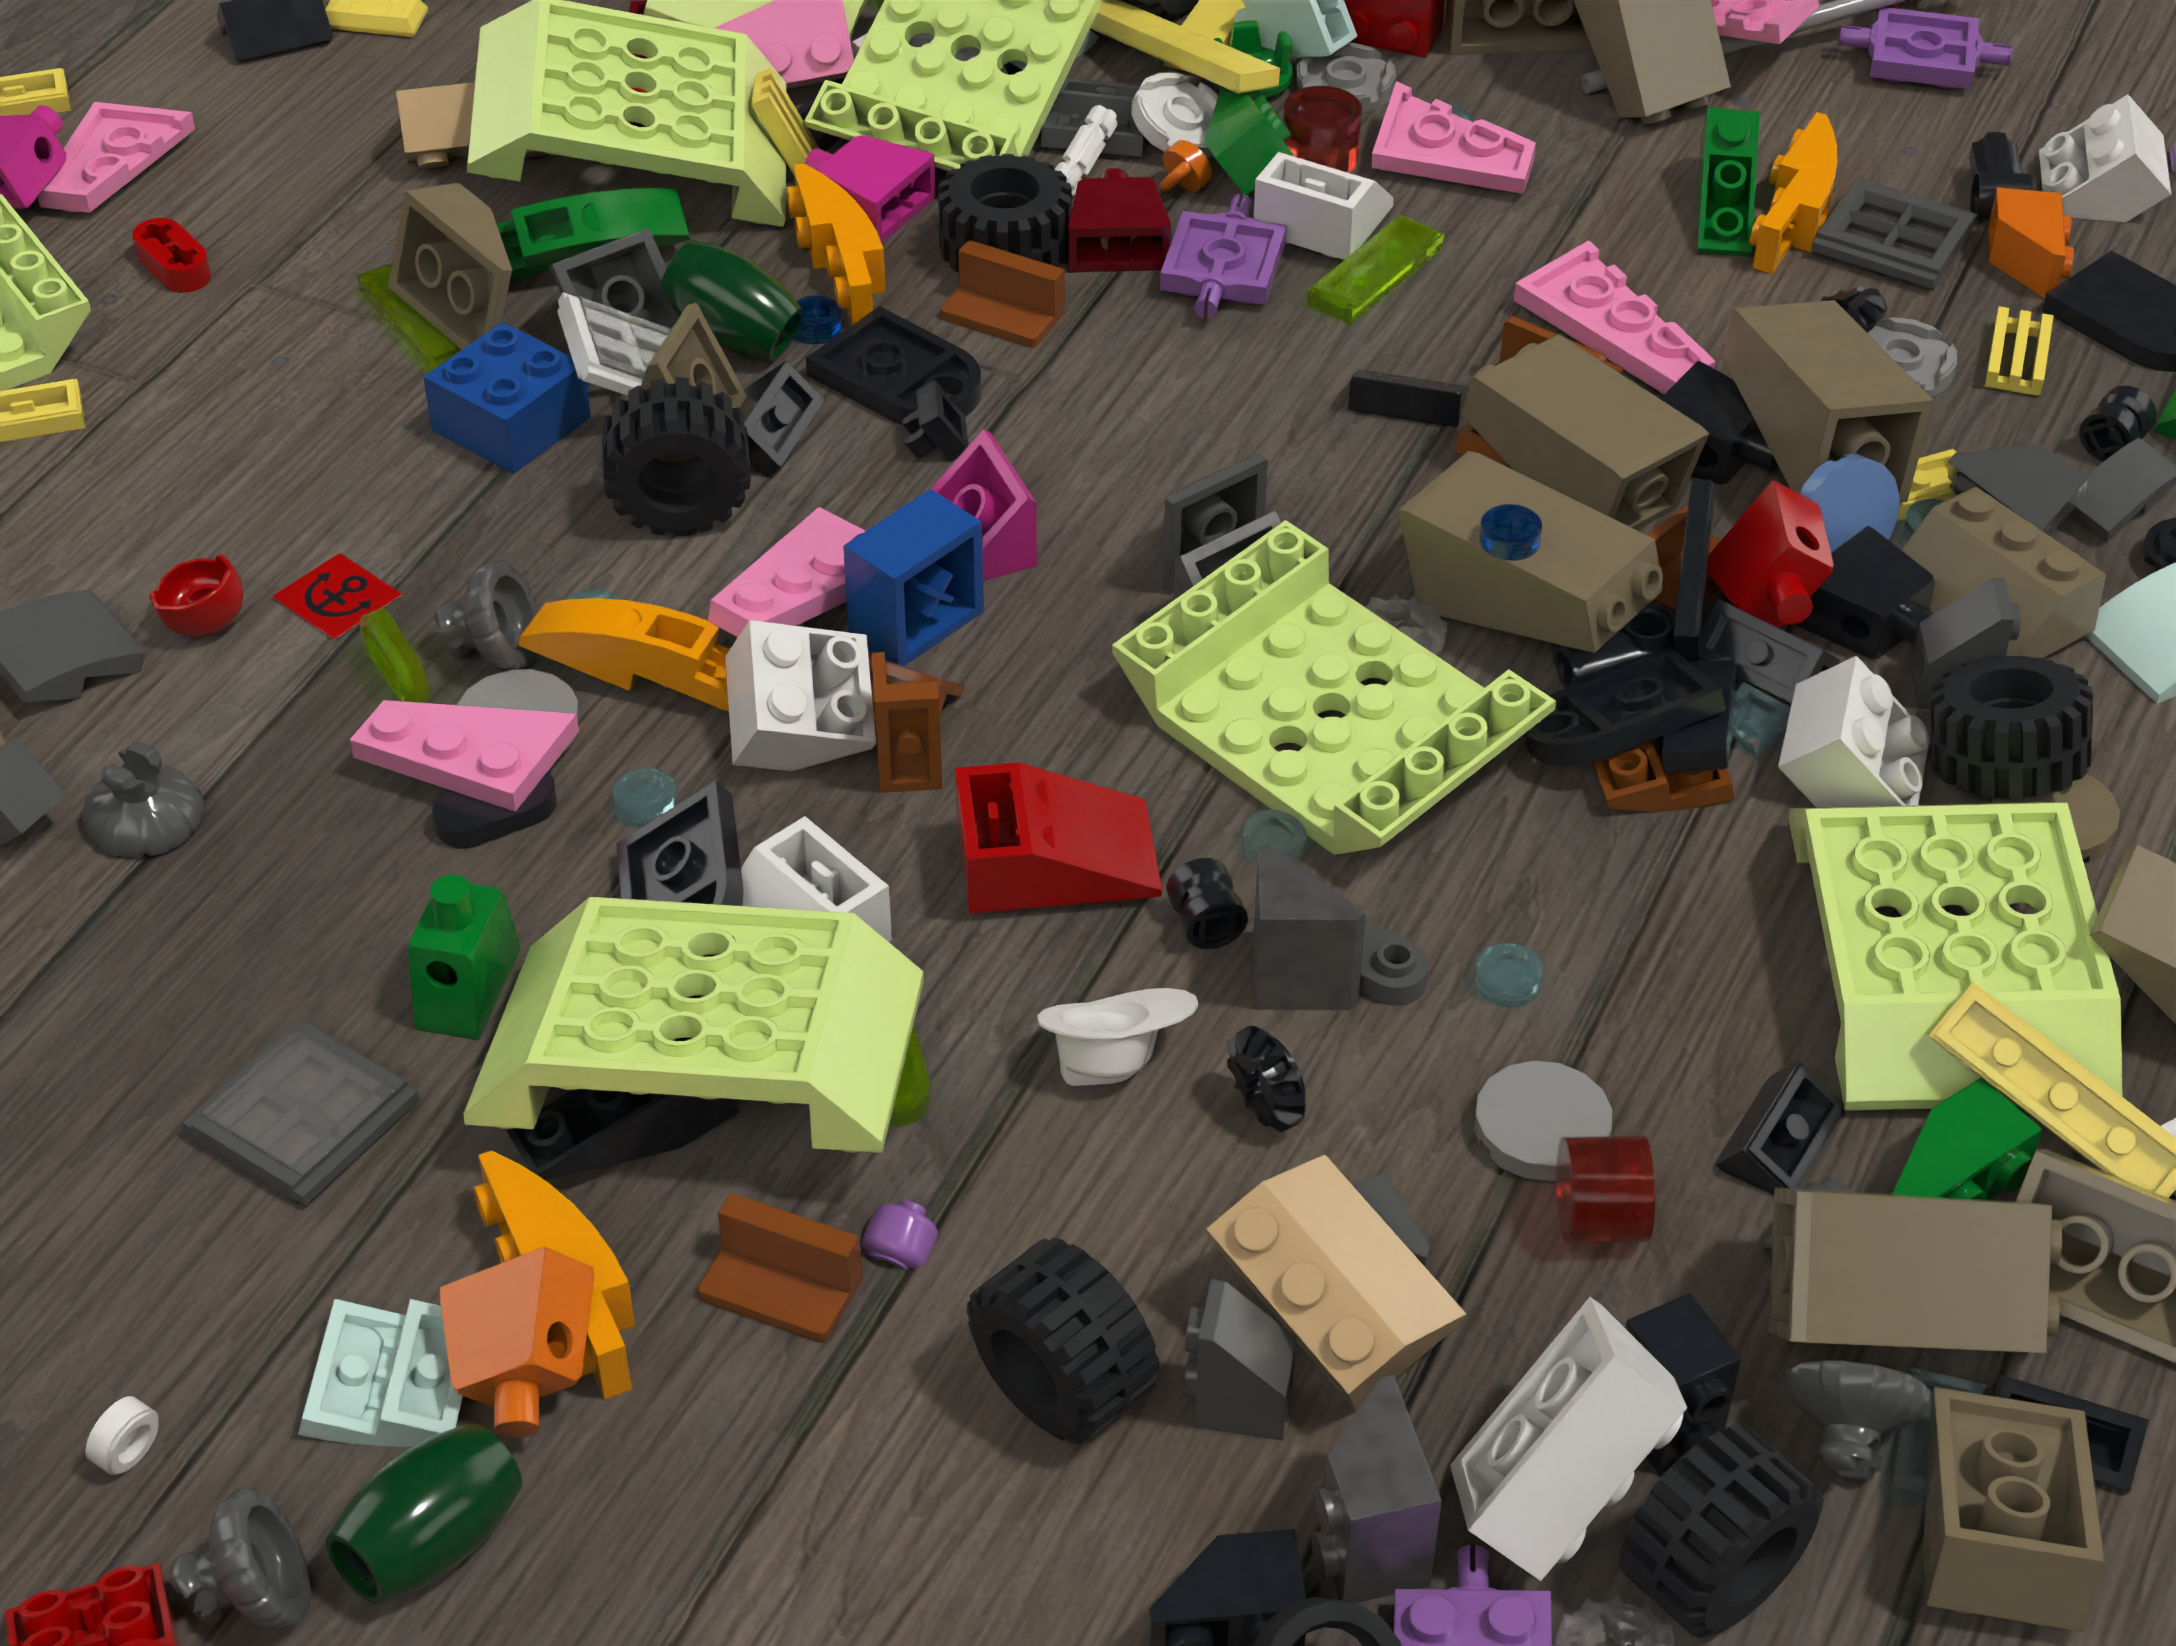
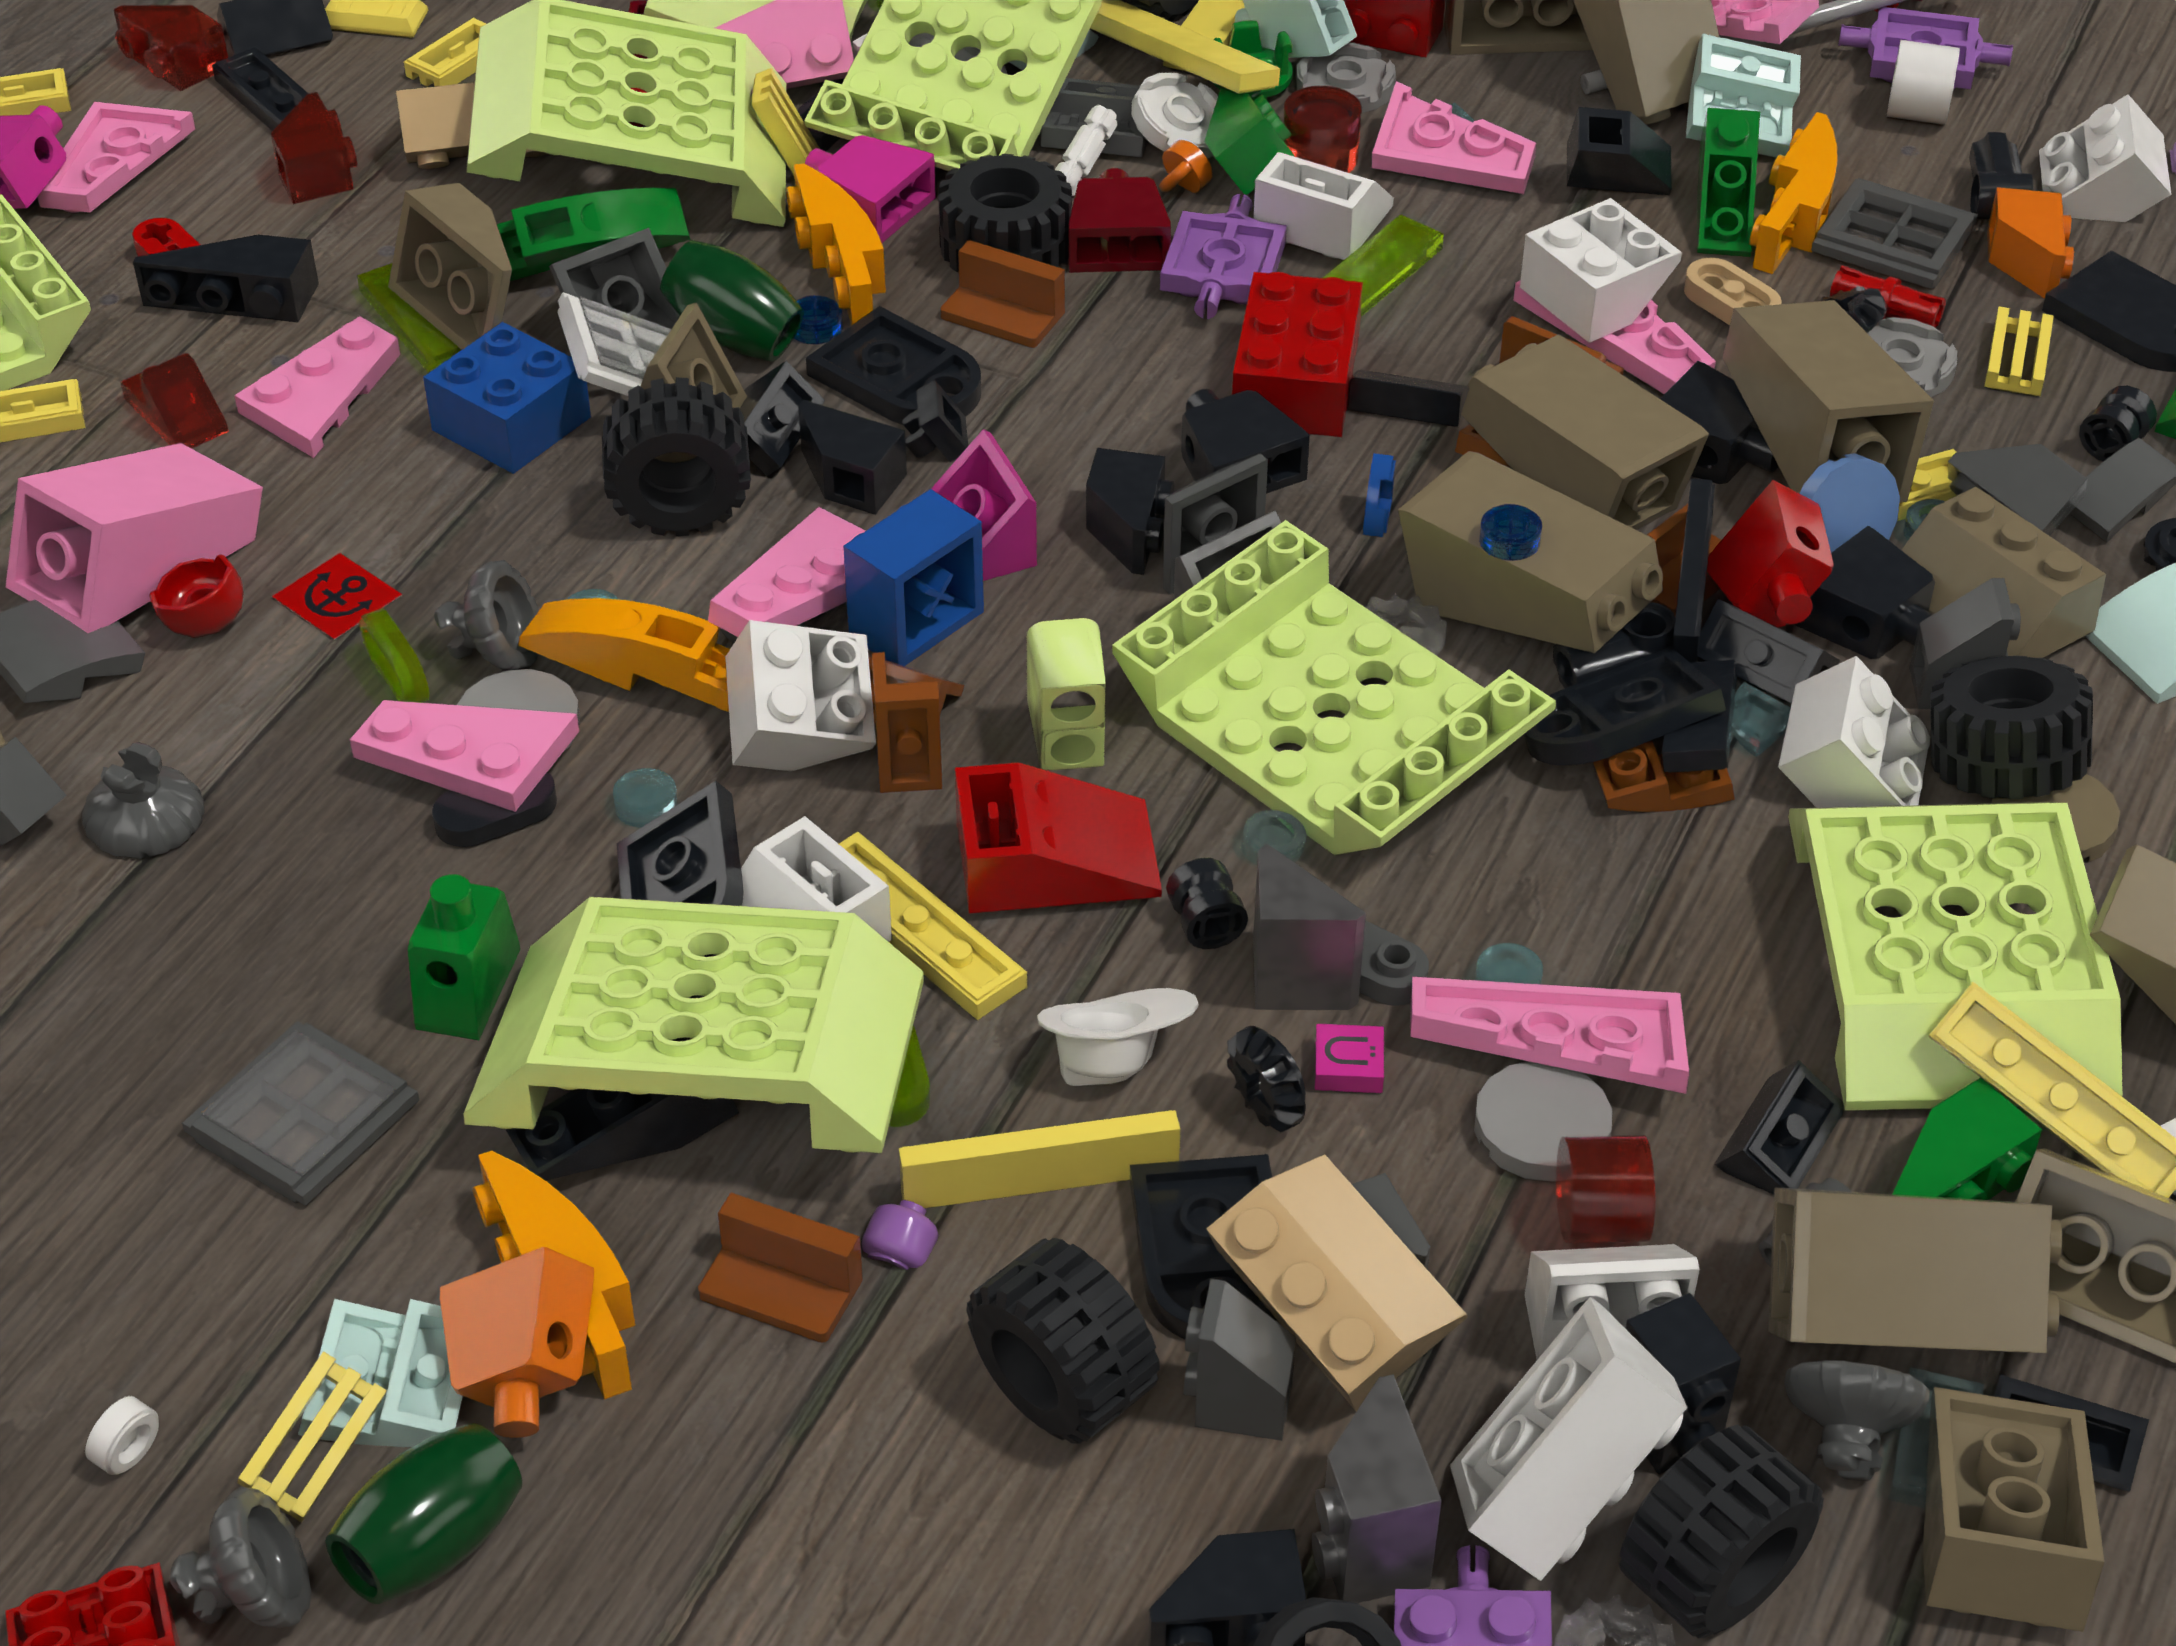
(109, 529): none -> bright pink slope
(171, 41): none -> clear red slope
(176, 402): none -> clear red slope
(232, 277): none -> black slope
(259, 86): none -> black tile
(312, 152): none -> clear red slope
(319, 384): none -> bright pink wing
(346, 1382): none -> light yellow tile
(447, 59): none -> light yellow tile
(852, 456): none -> black slope
(940, 940): none -> light yellow tile
(1036, 1159): none -> light yellow tile
(1062, 657): none -> yellowish green piece
(1126, 503): none -> black slope
(1171, 1215): none -> black tile
(1240, 427): none -> black torso
(1301, 347): none -> red brick
(1349, 1058): none -> dark pink tile
(1379, 495): none -> blue tile
(1578, 1029): none -> bright pink wing
(1596, 268): none -> white slope
(1617, 153): none -> black slope
(1619, 1278): none -> white slope
(1723, 286): none -> tan plate
(1745, 78): none -> light aqua slope
(1900, 299): none -> red pin
(1923, 82): none -> white piece

